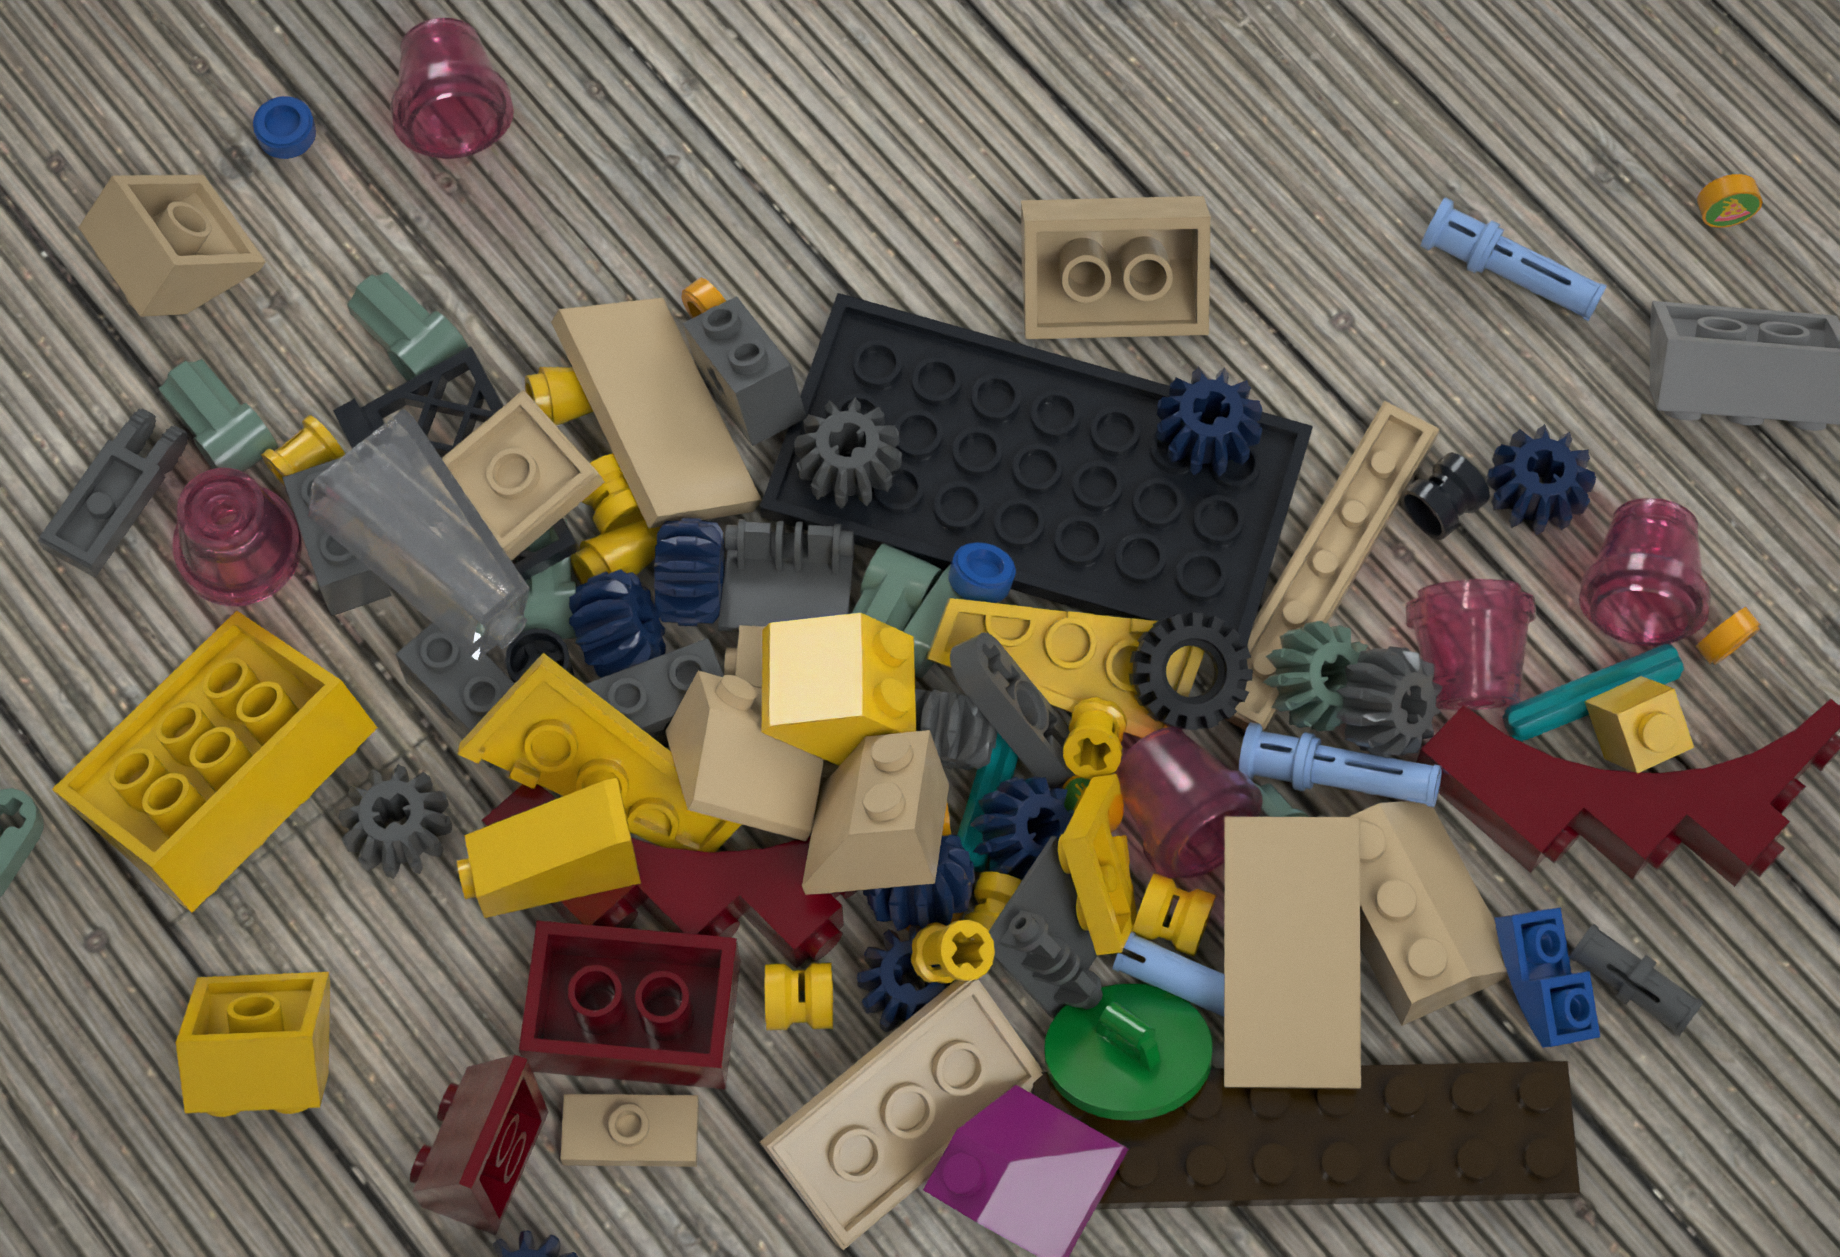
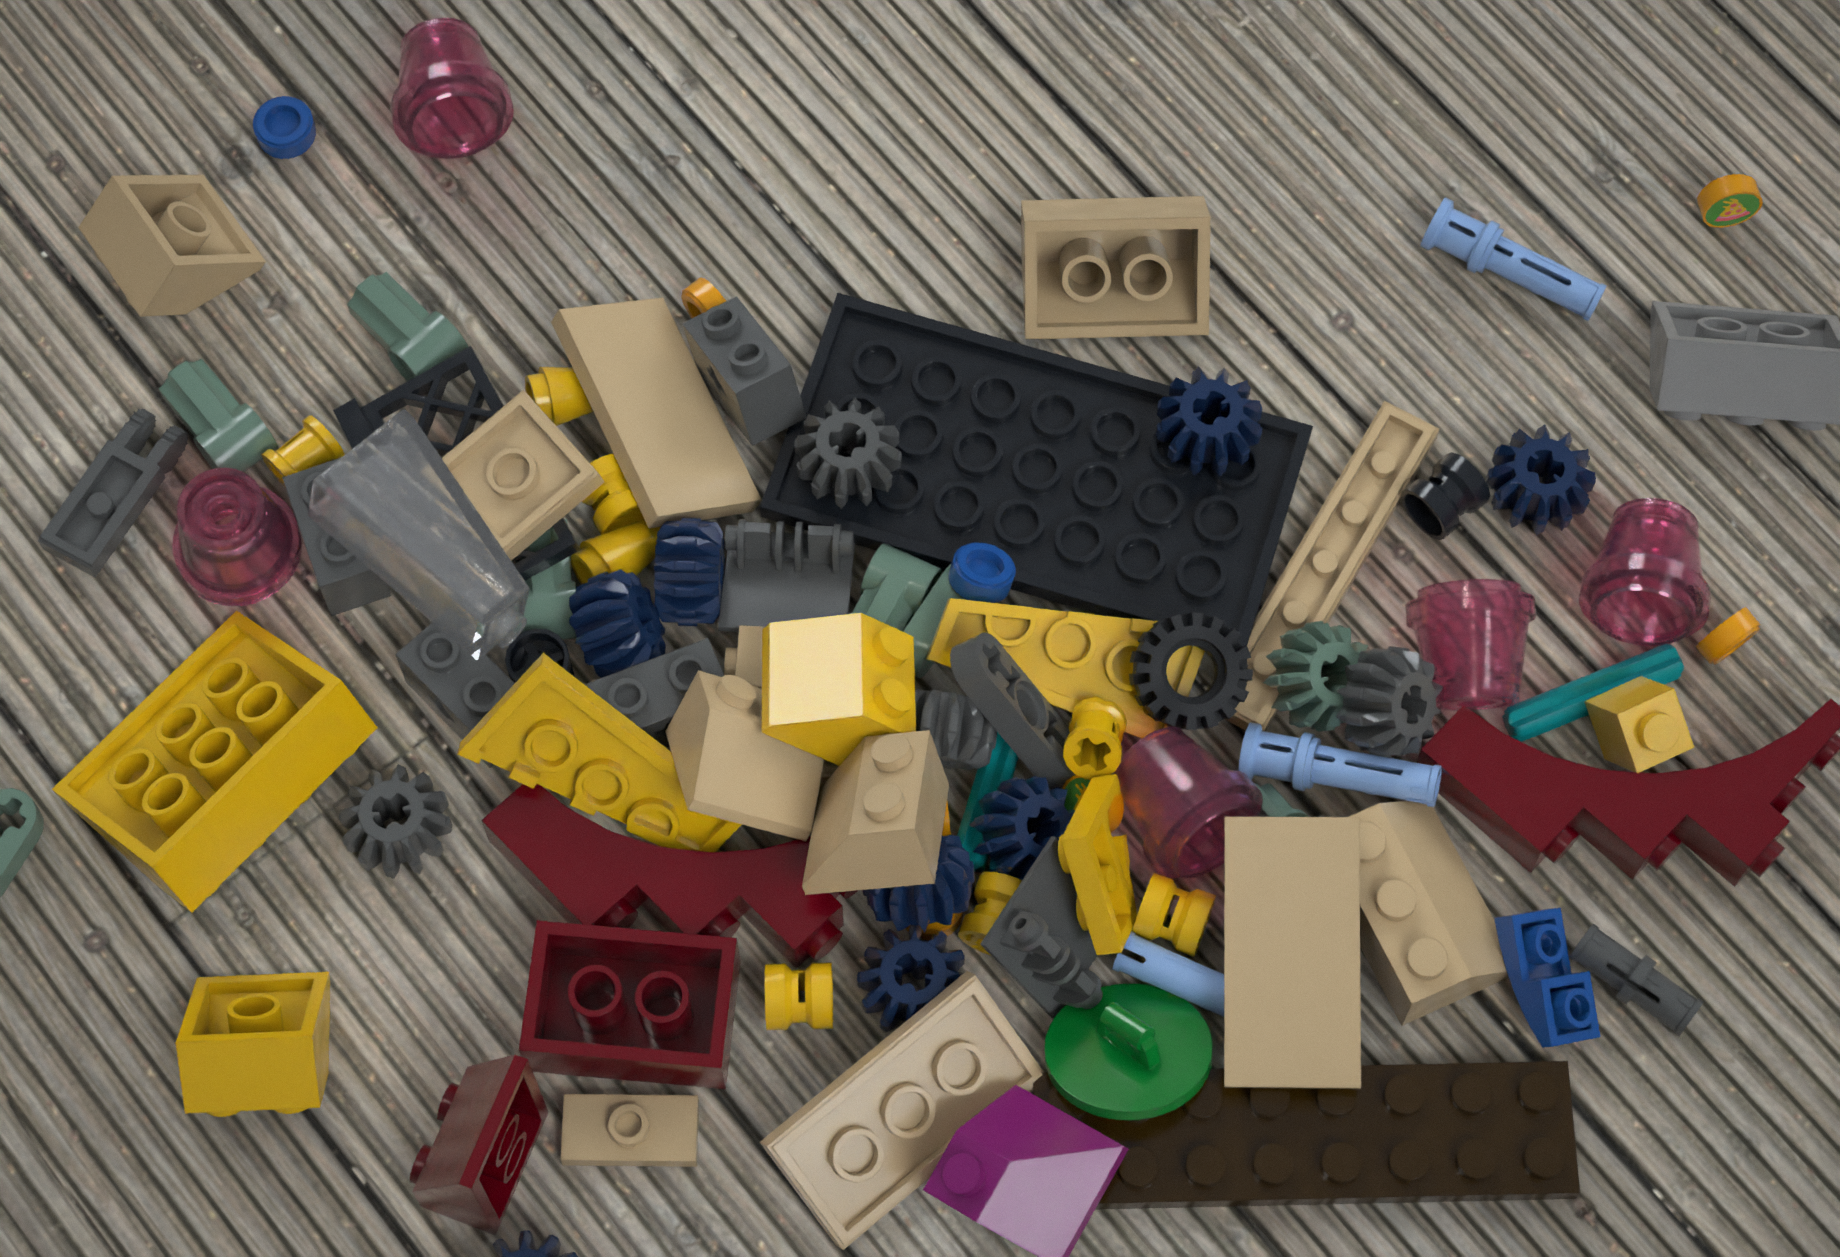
(551, 853): yellow slope -> none
(957, 957): yellow bush -> none

